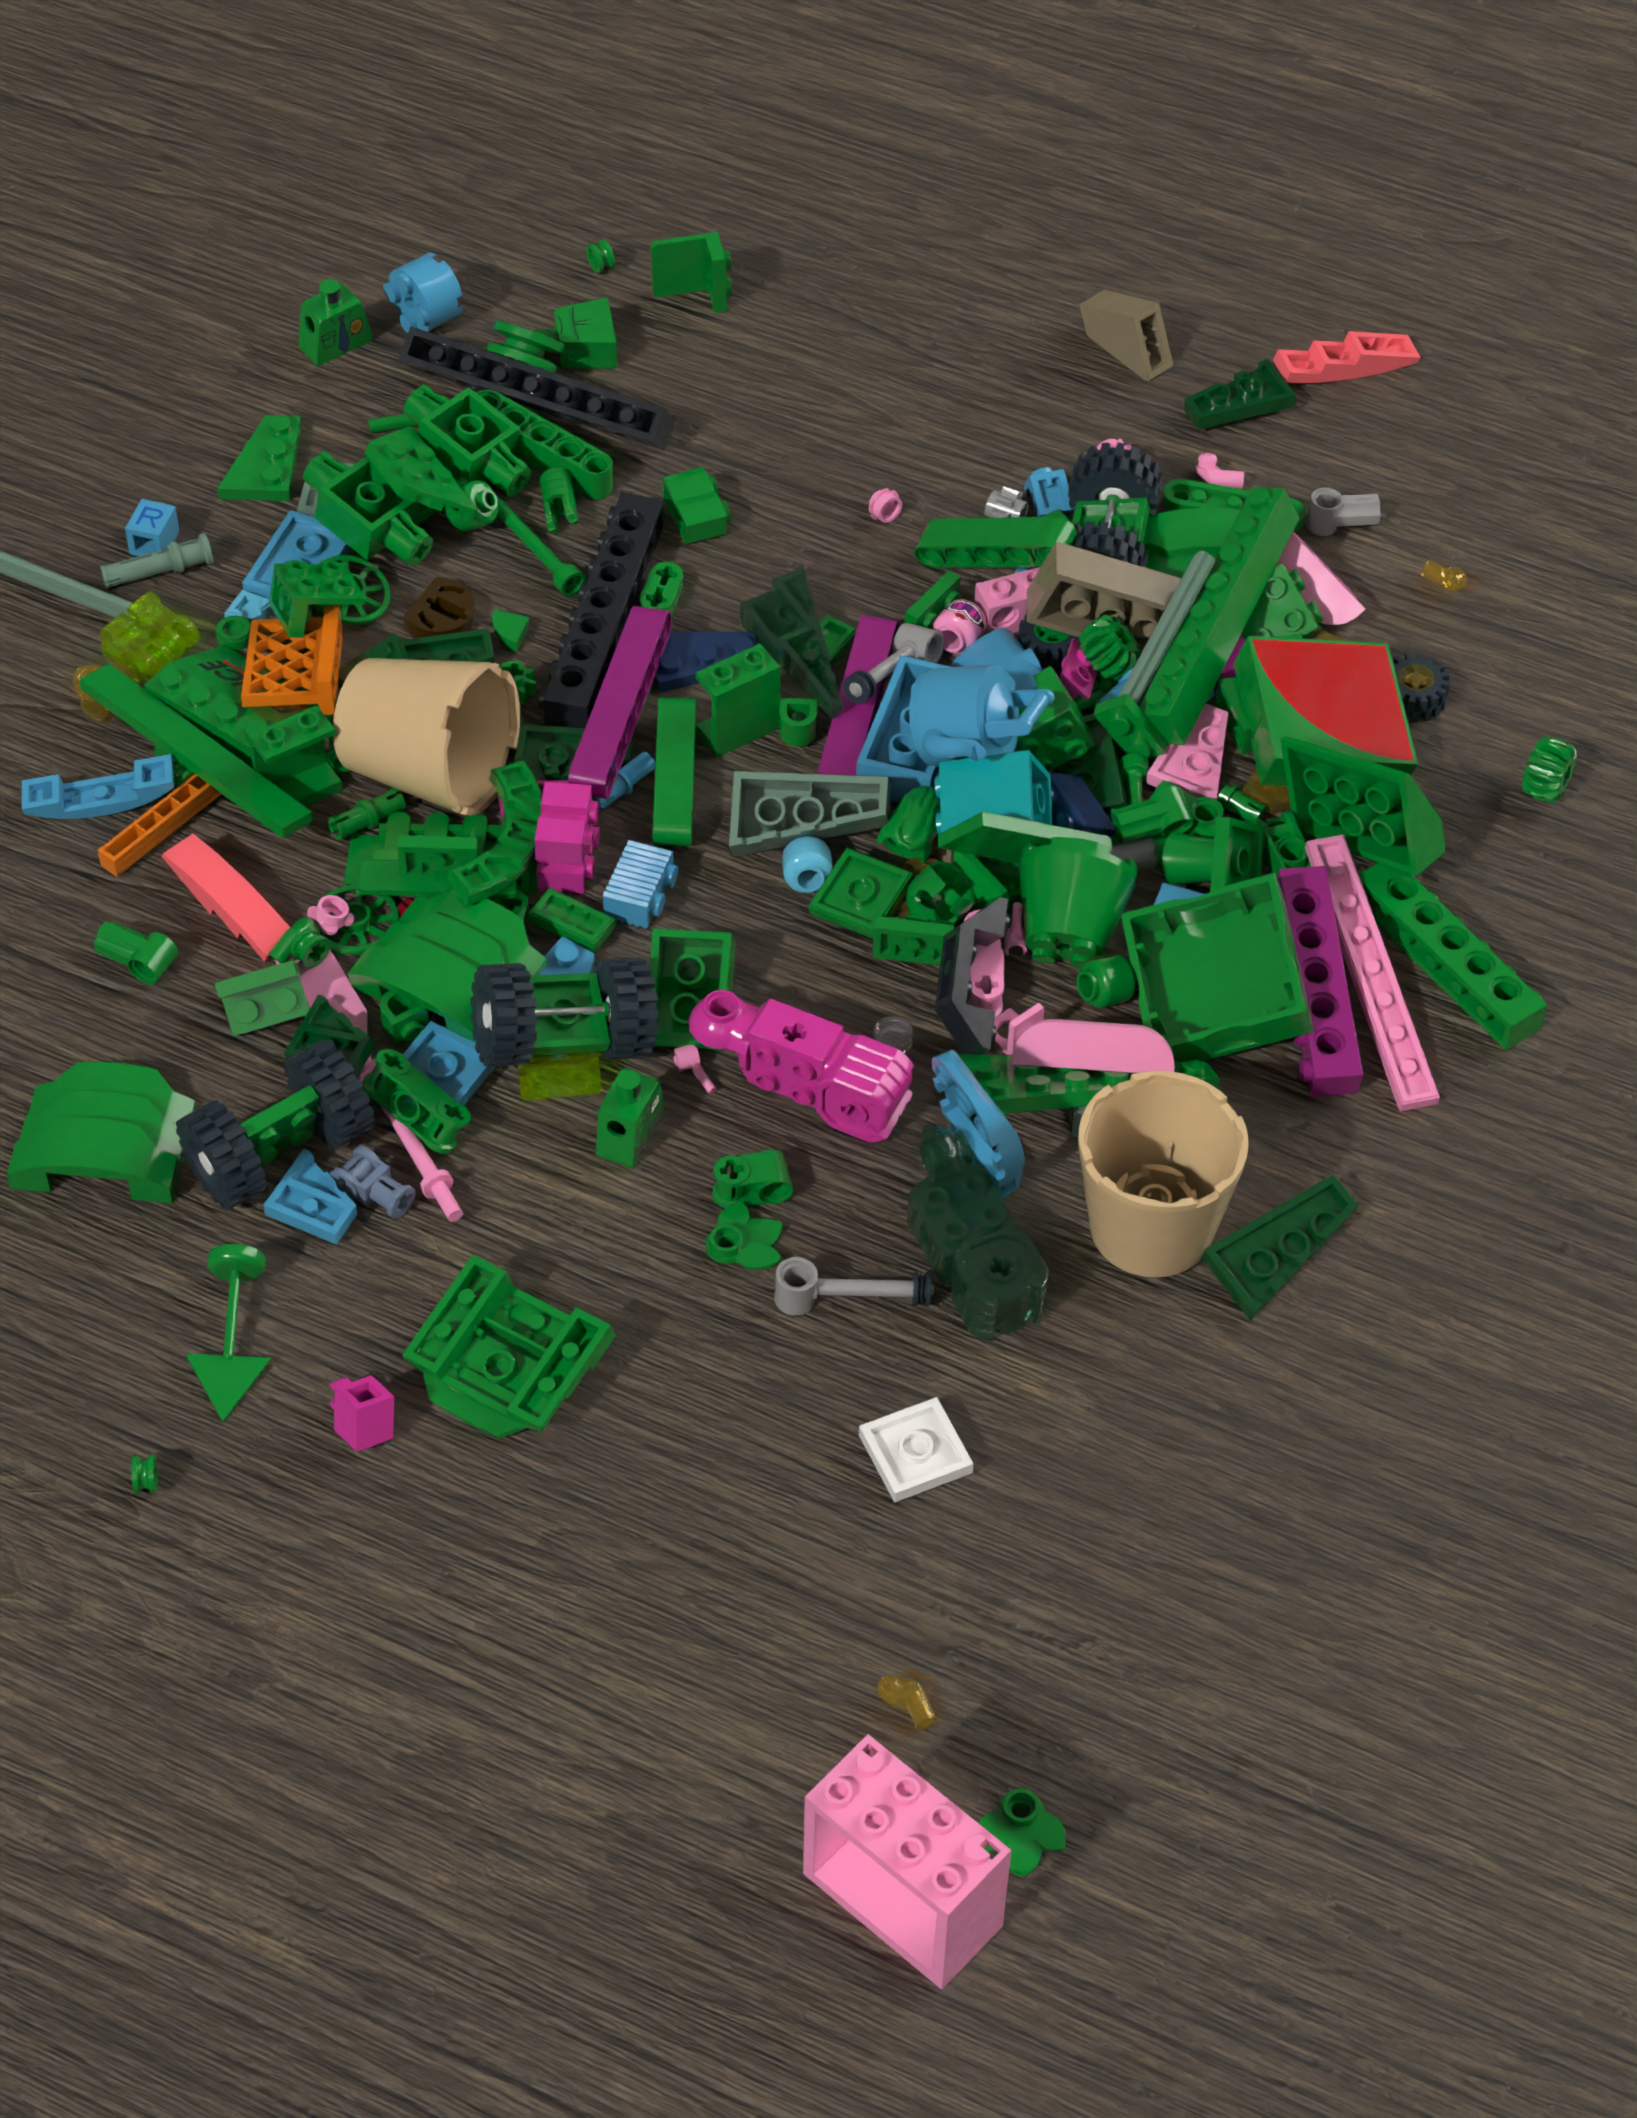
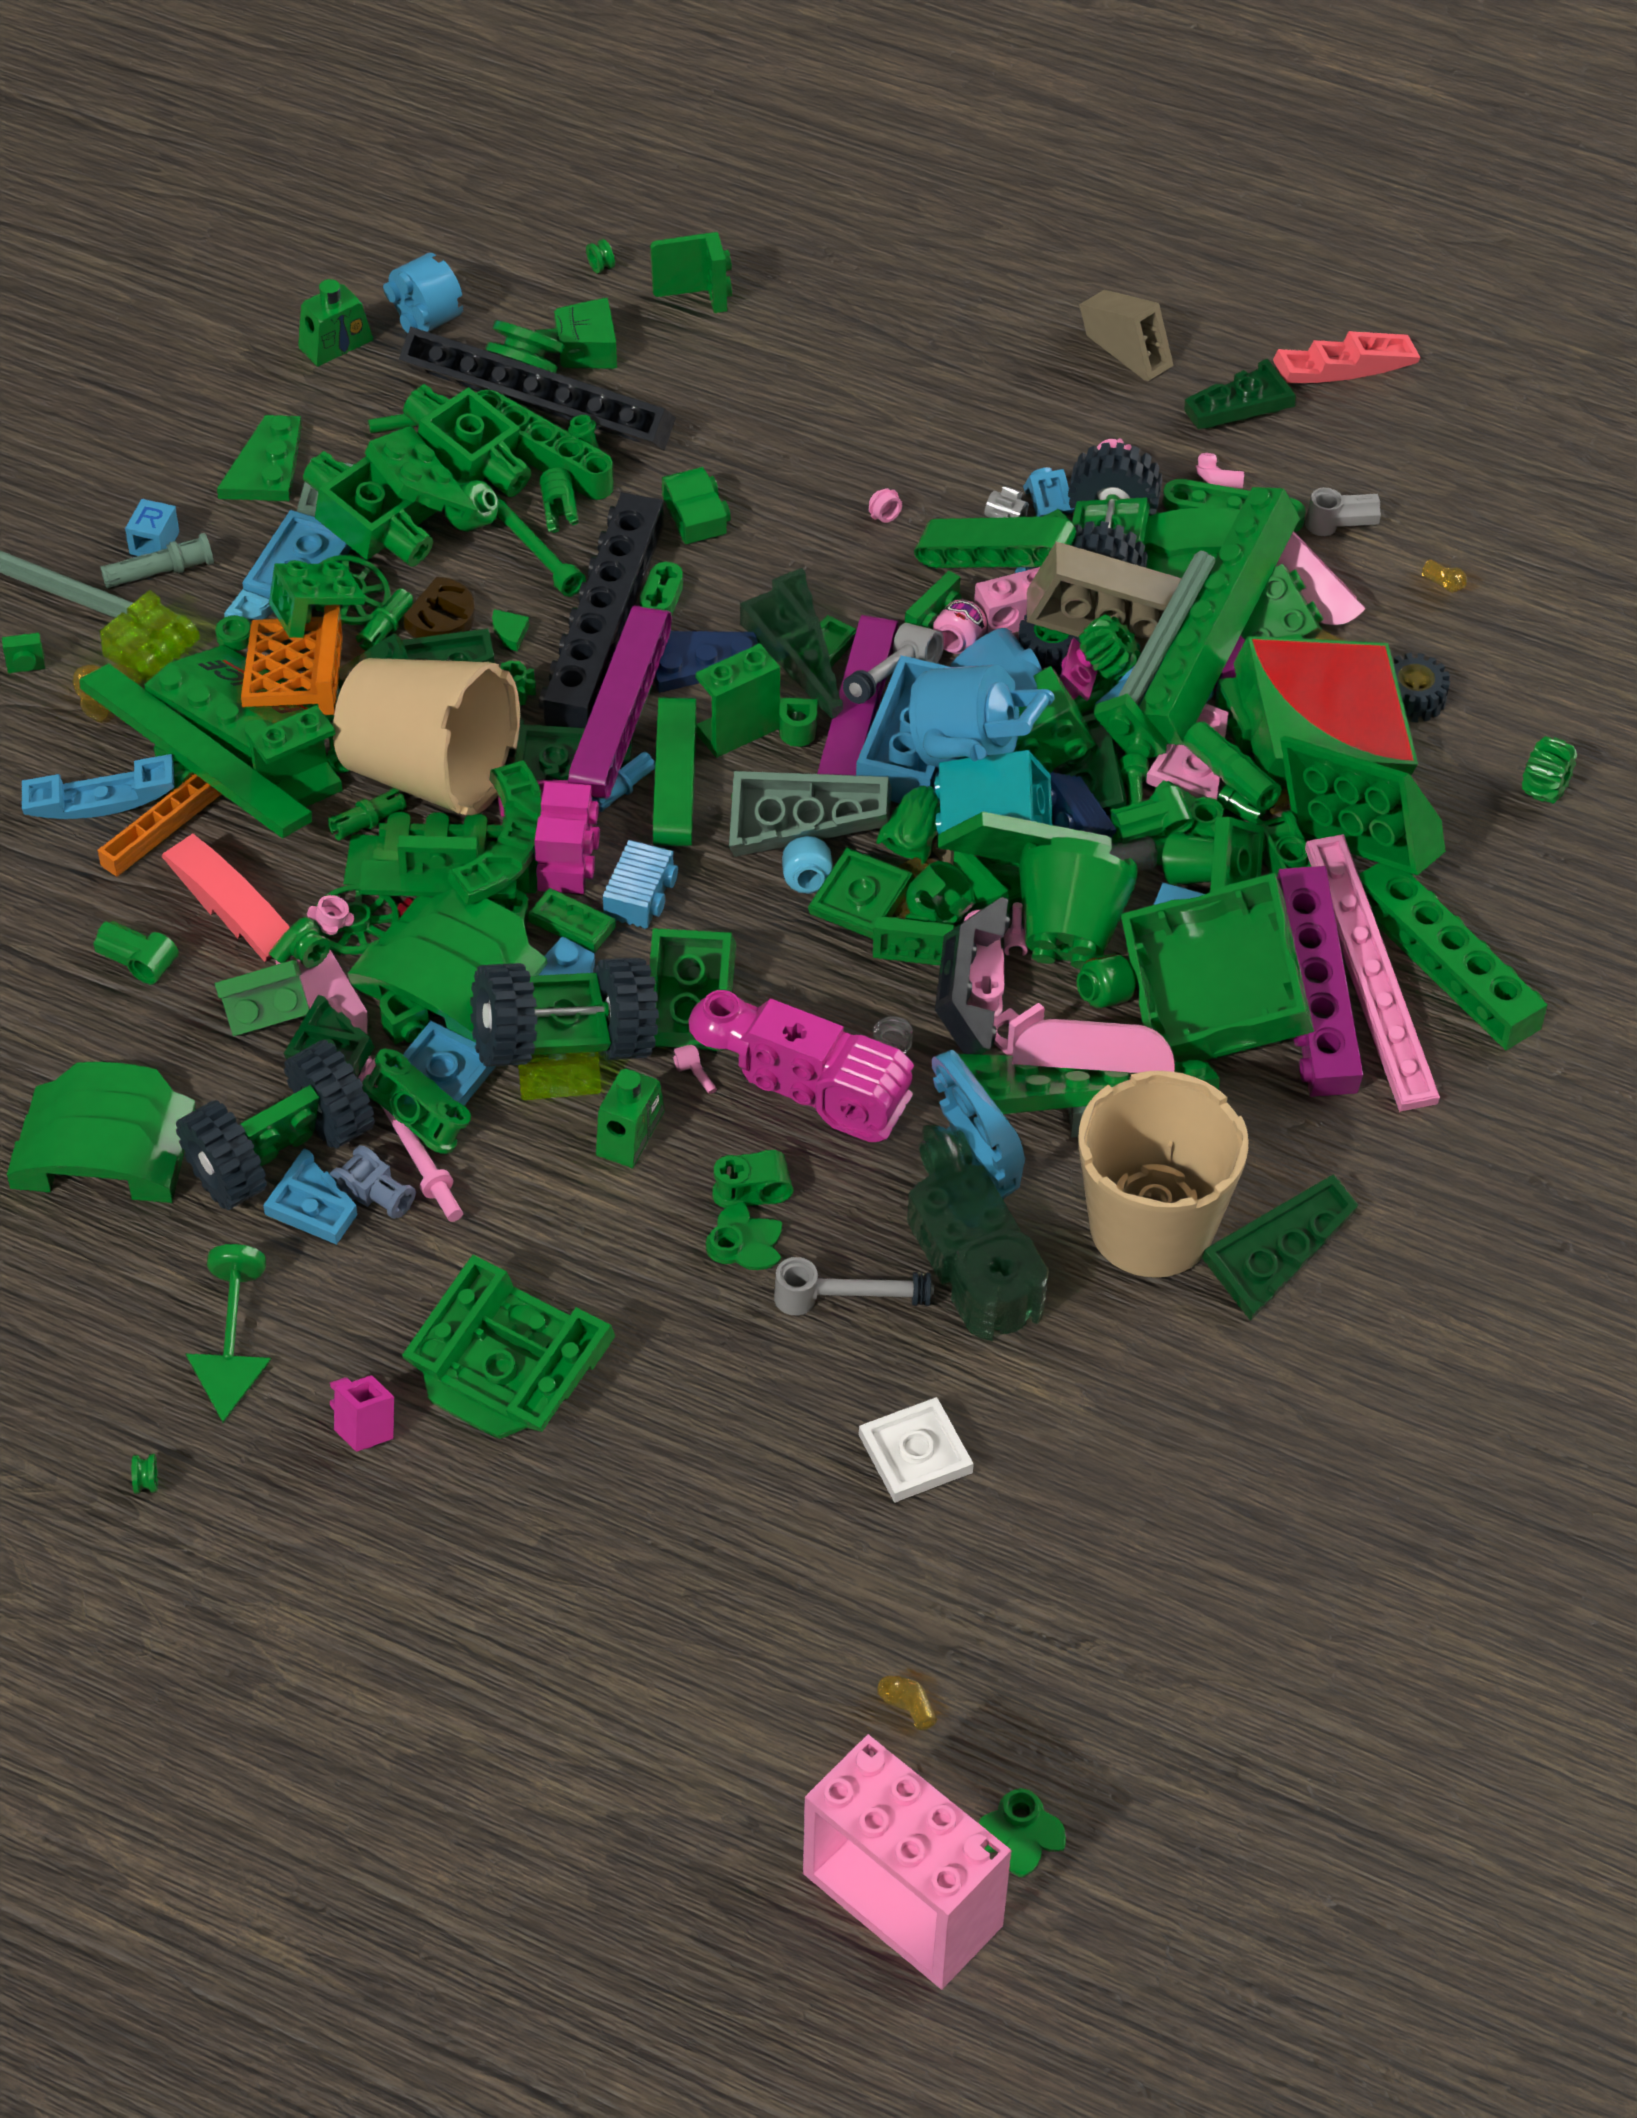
(23, 653): none -> green plate
(385, 619): none -> green axle
(584, 428): none -> green pin
(1232, 766): none -> green axle

